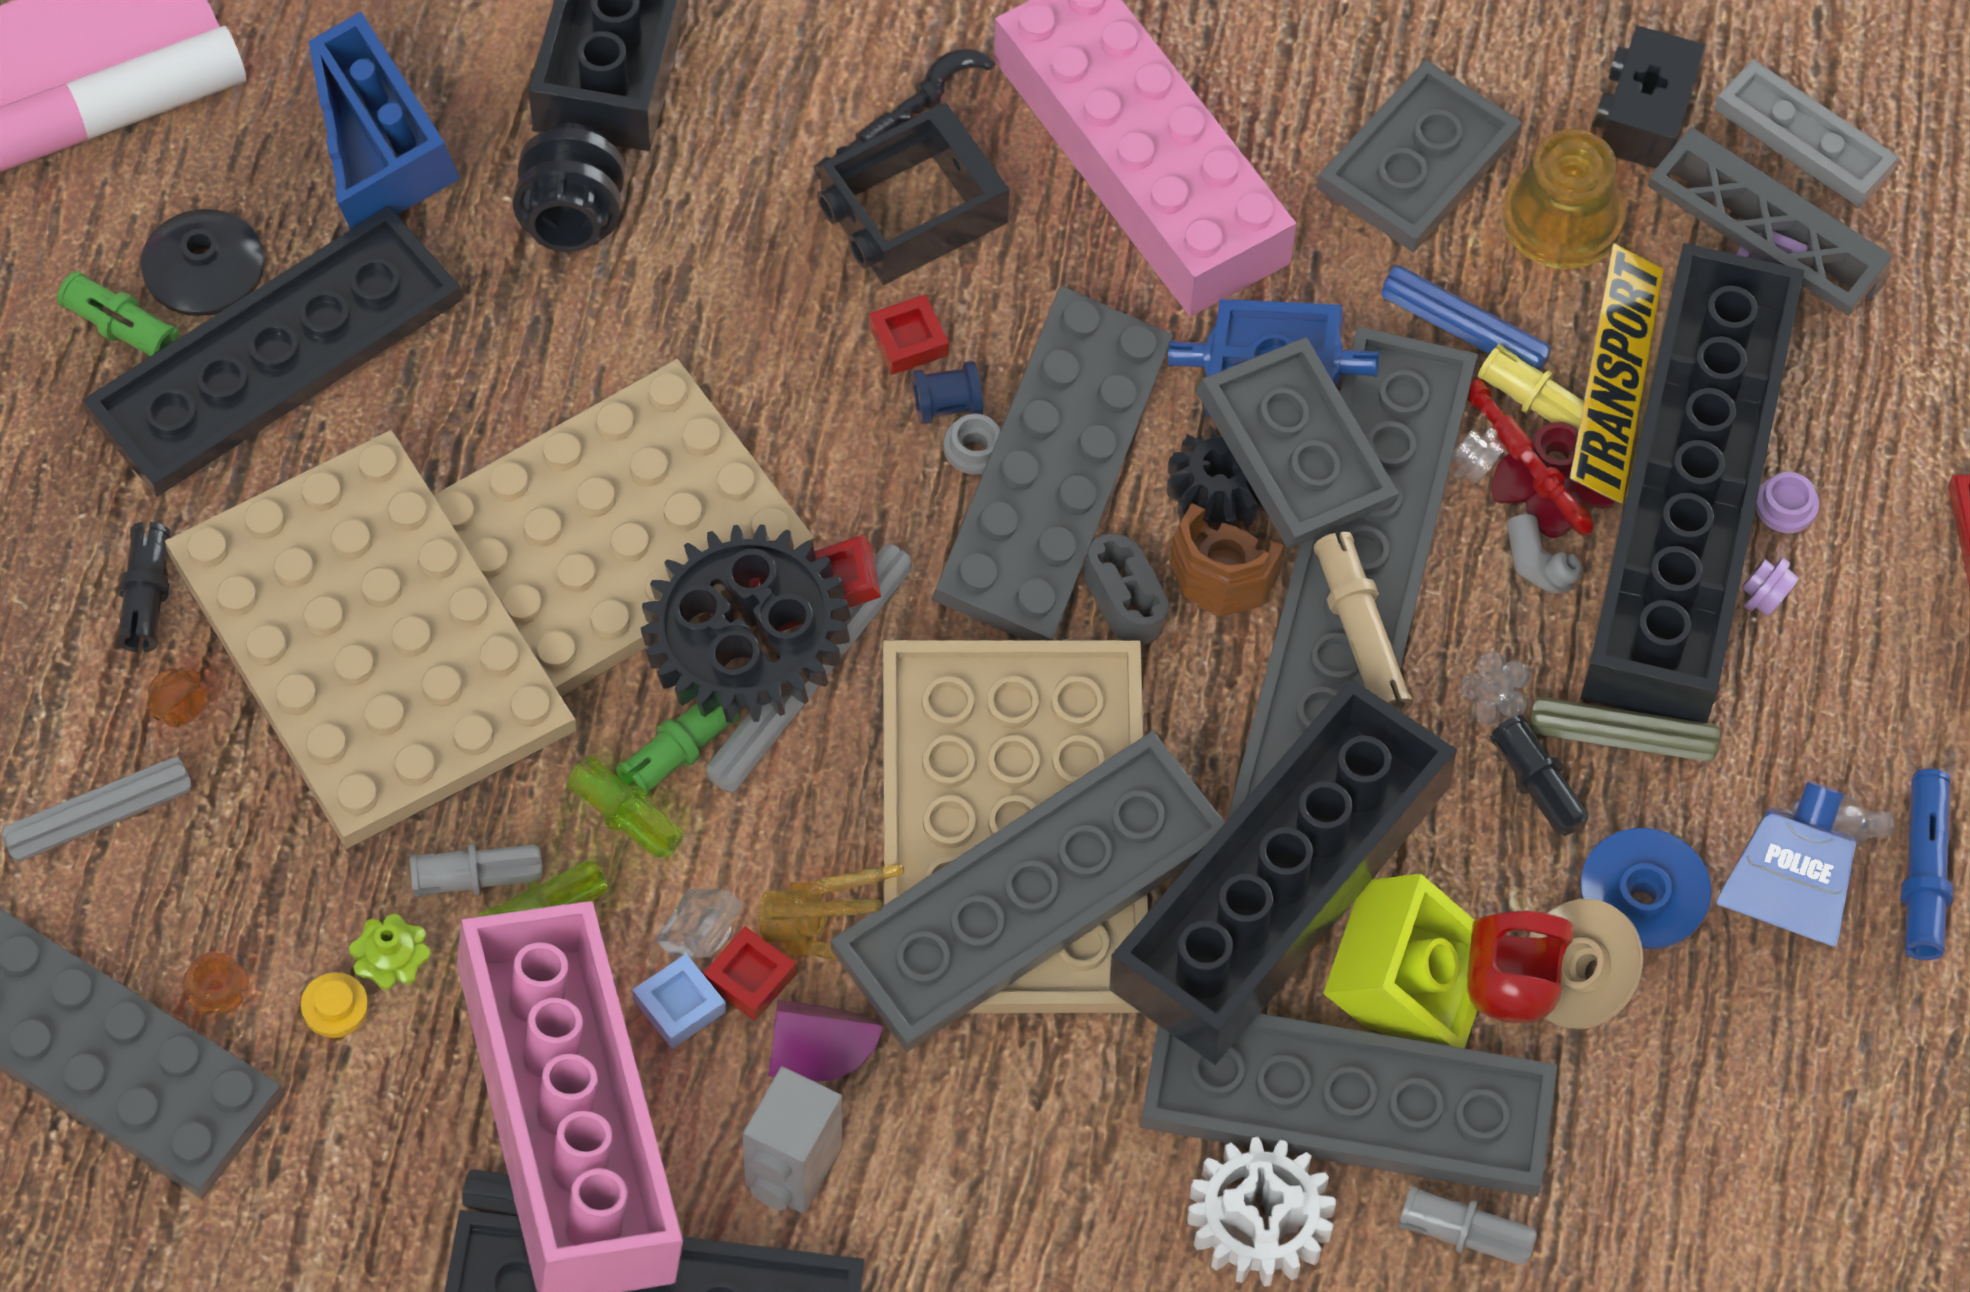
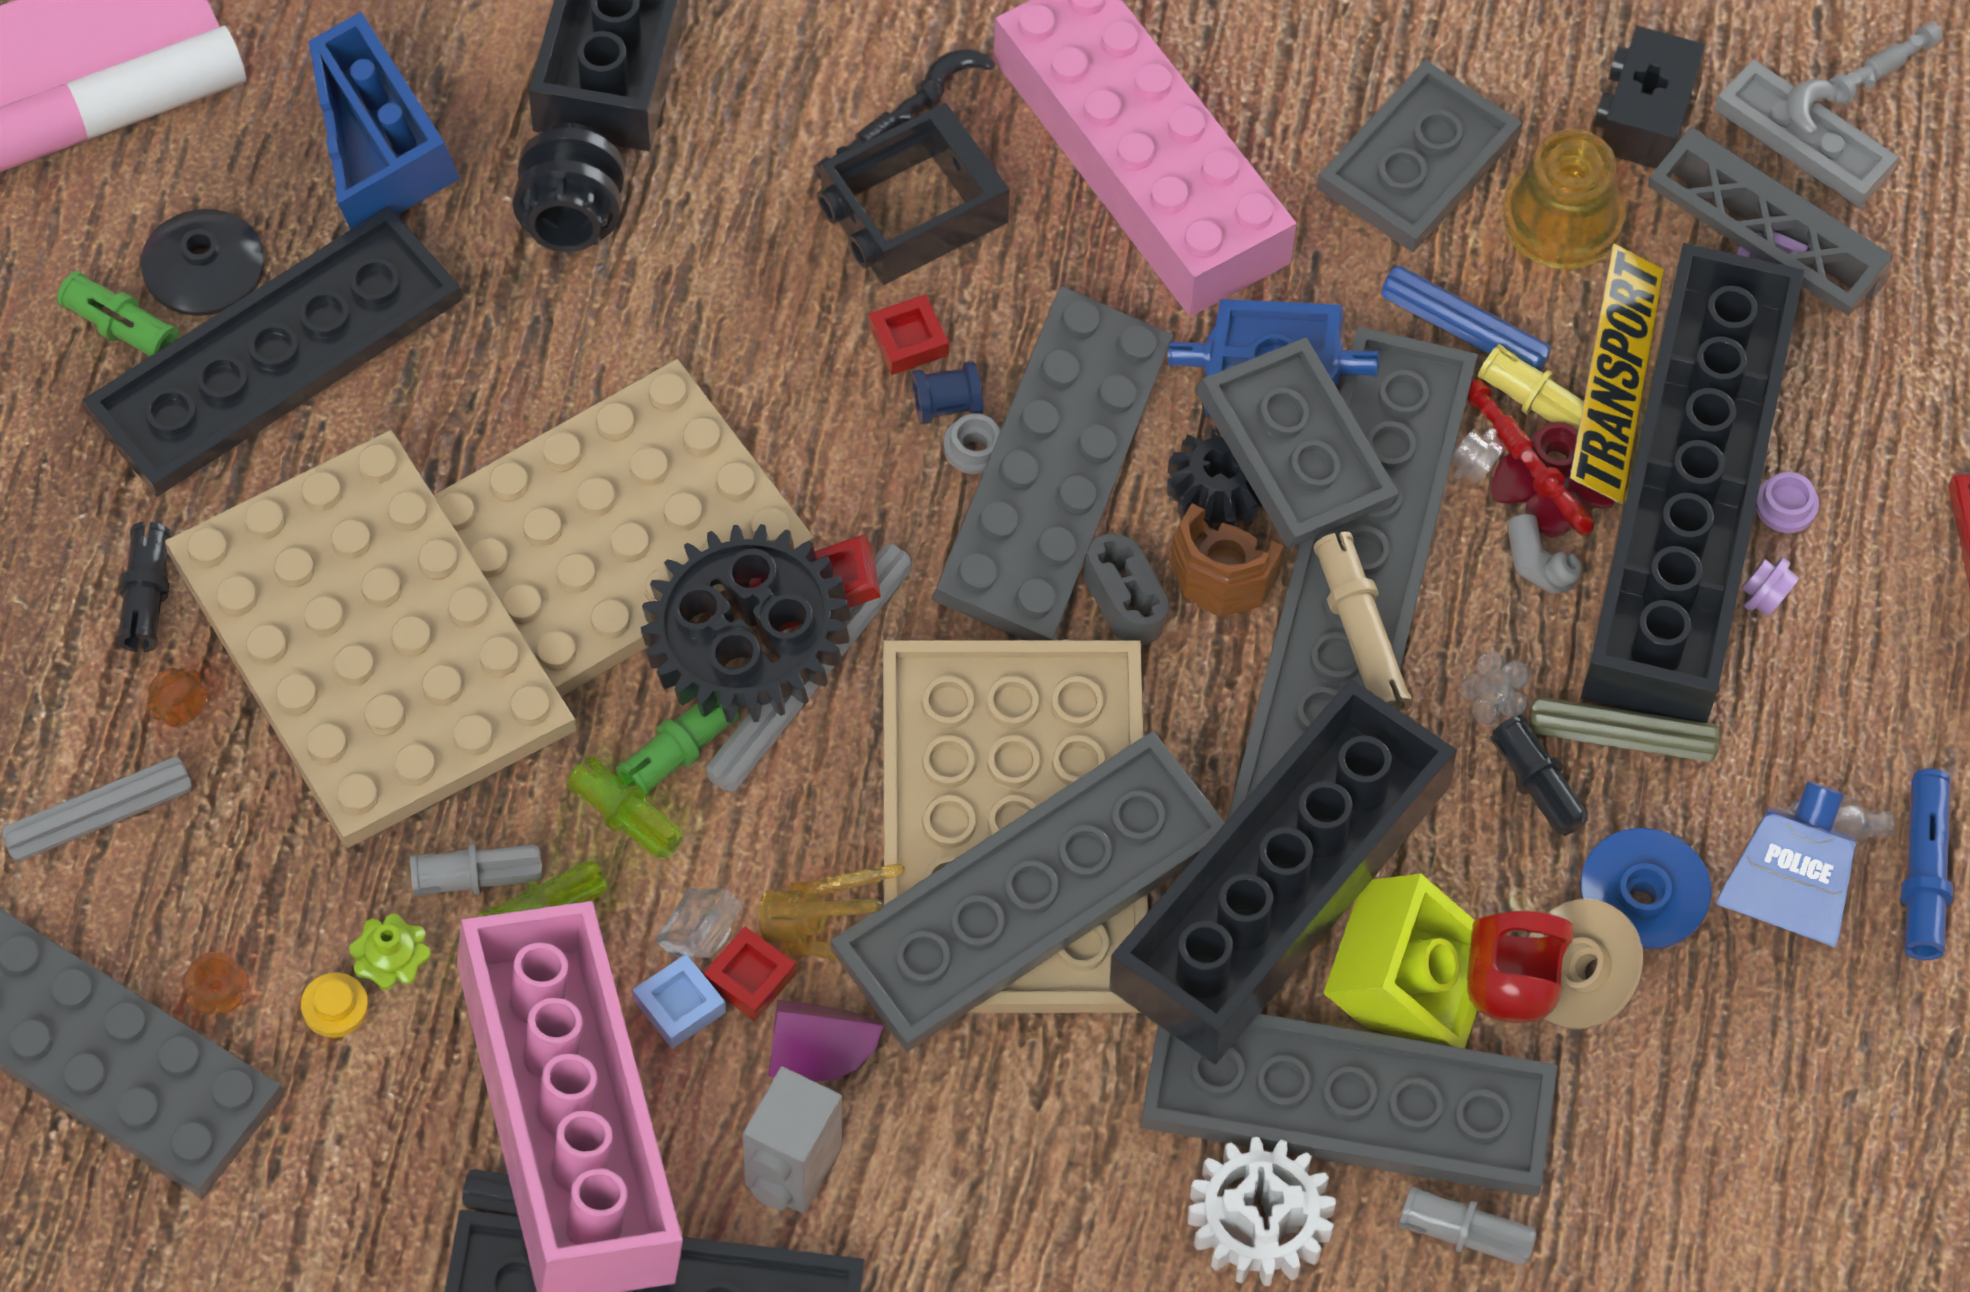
(1843, 88): none -> light grey piece

